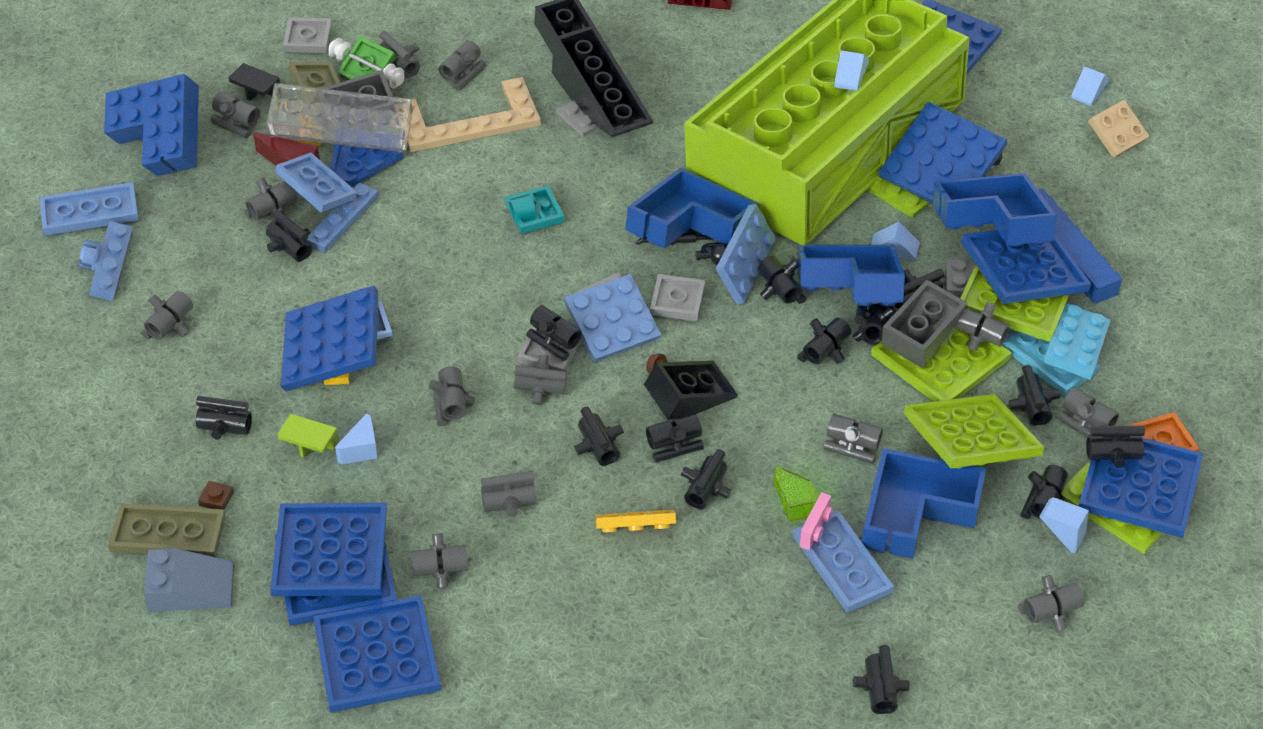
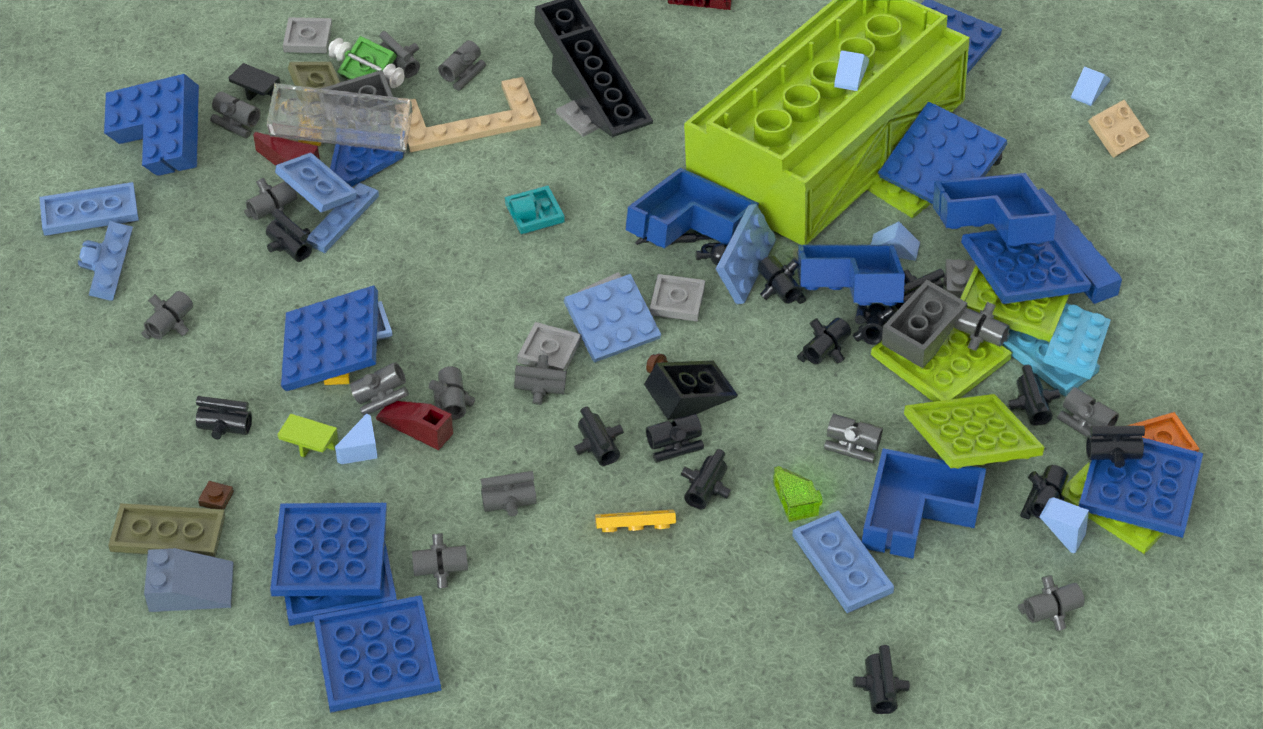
(380, 388): none -> dark grey pin
(419, 421): none -> dark red slope
(554, 332): black pin -> none
(813, 527): bright pink plate -> none

